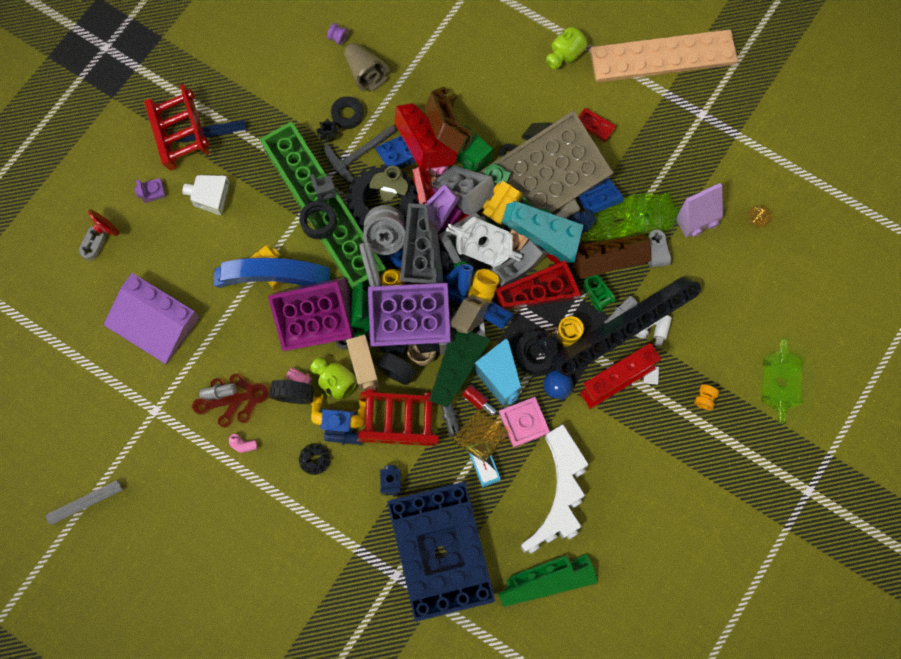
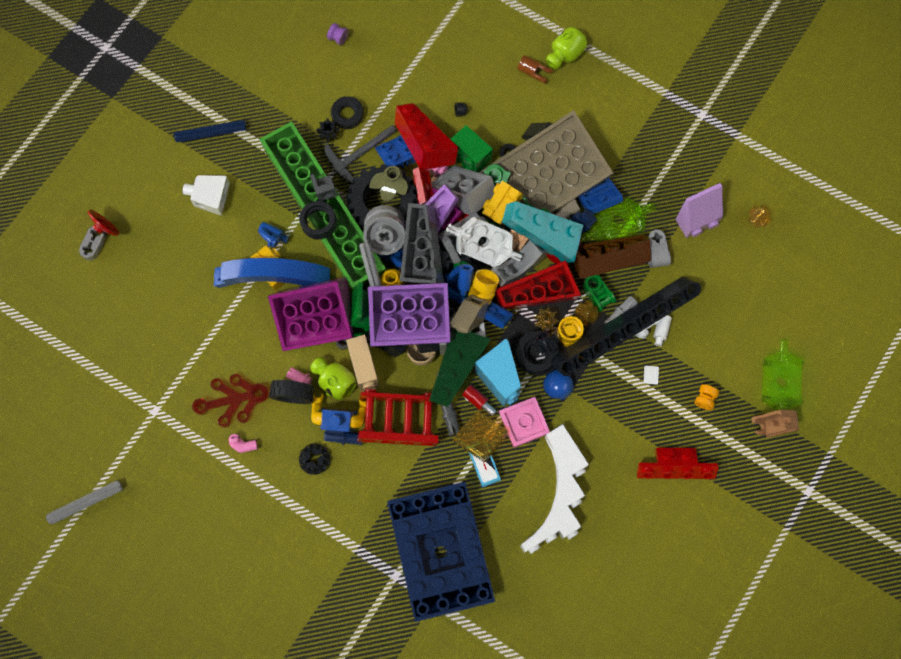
(150, 190): medium lavender bracket -> none
(150, 318): medium lavender slope -> none
(160, 125): red fence -> none
(218, 391): light grey axle -> none
(272, 234): none -> blue plant
(365, 67): dark tan cone -> none
(390, 488): dark blue brick -> none
(396, 368): black tyre -> none
(444, 121): reddish brown piece -> none
(460, 109): none -> black hinge
(530, 67): none -> dark orange hinge
(545, 313): none -> clear yellow gear
(548, 579): green wedge -> none
(586, 313): none -> clear yellow gear
(596, 125): red plate -> none
(620, 376): red fence -> none
(659, 208): clear neon green plate -> none
(663, 56): light nougat plate -> none
(677, 464): none -> red bracket
(776, 423): none -> medium nougat hinge

